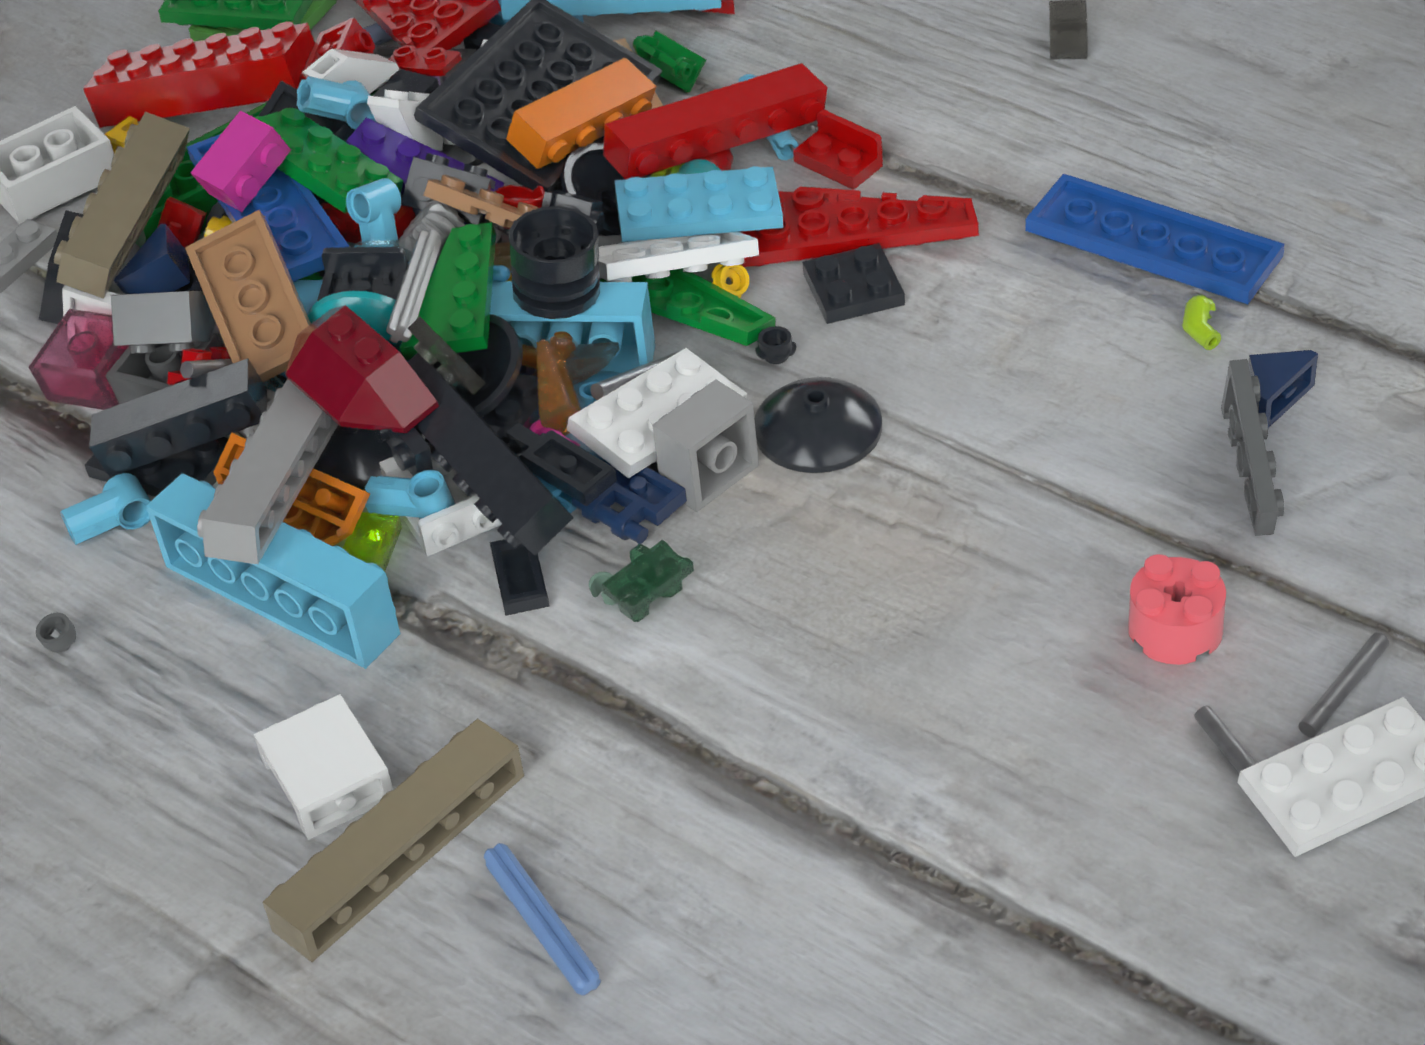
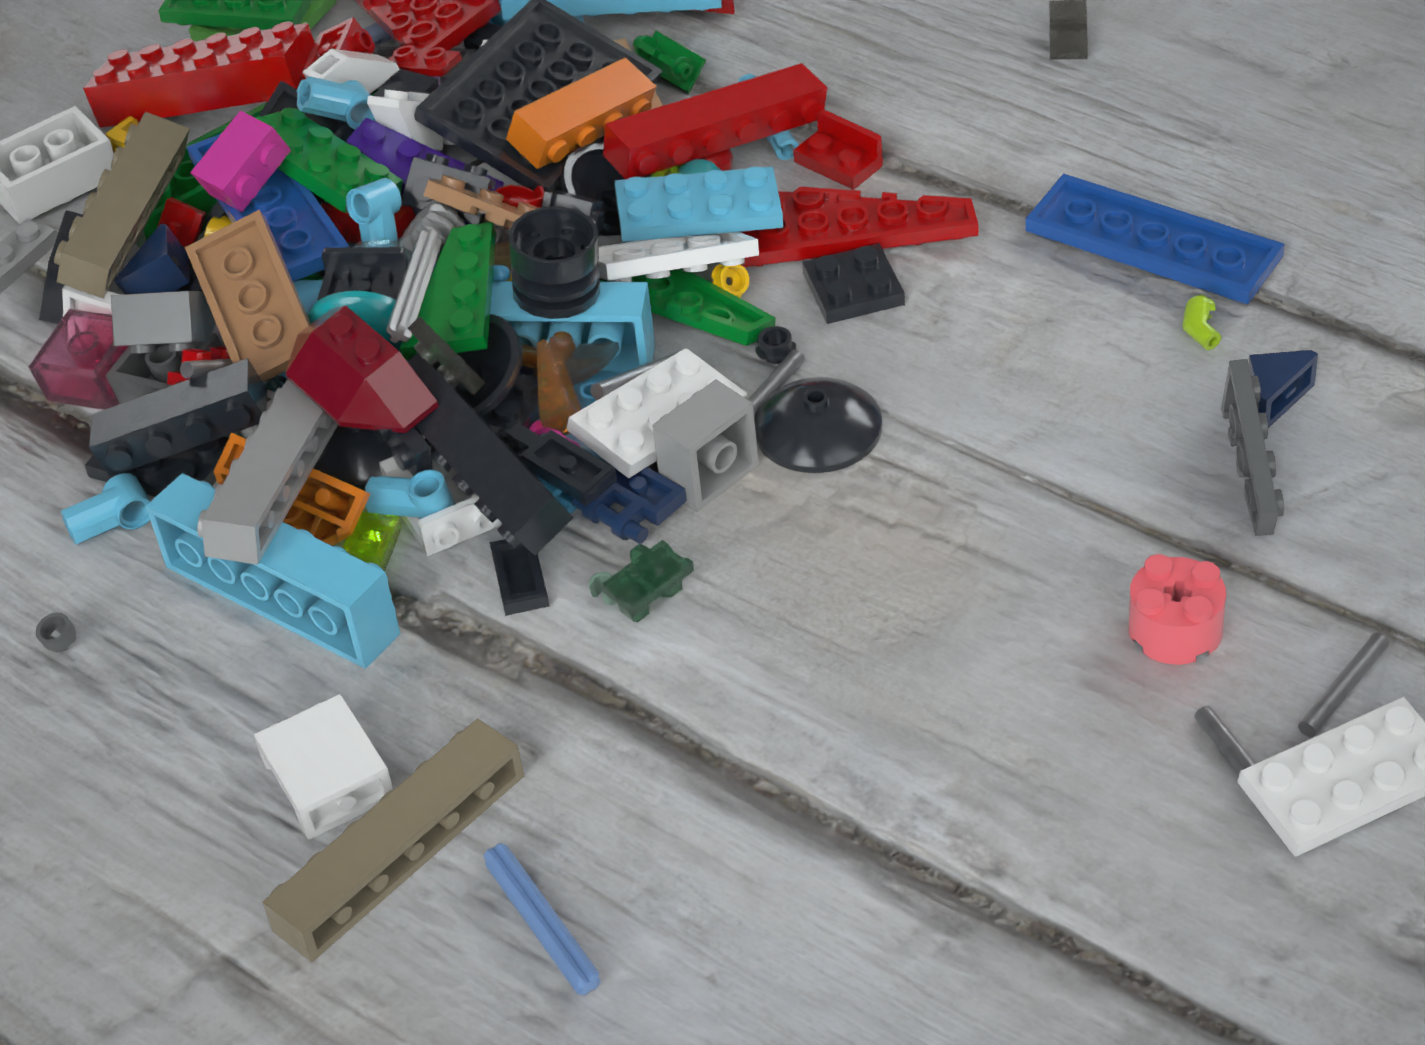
(777, 378): none -> flat silver bar

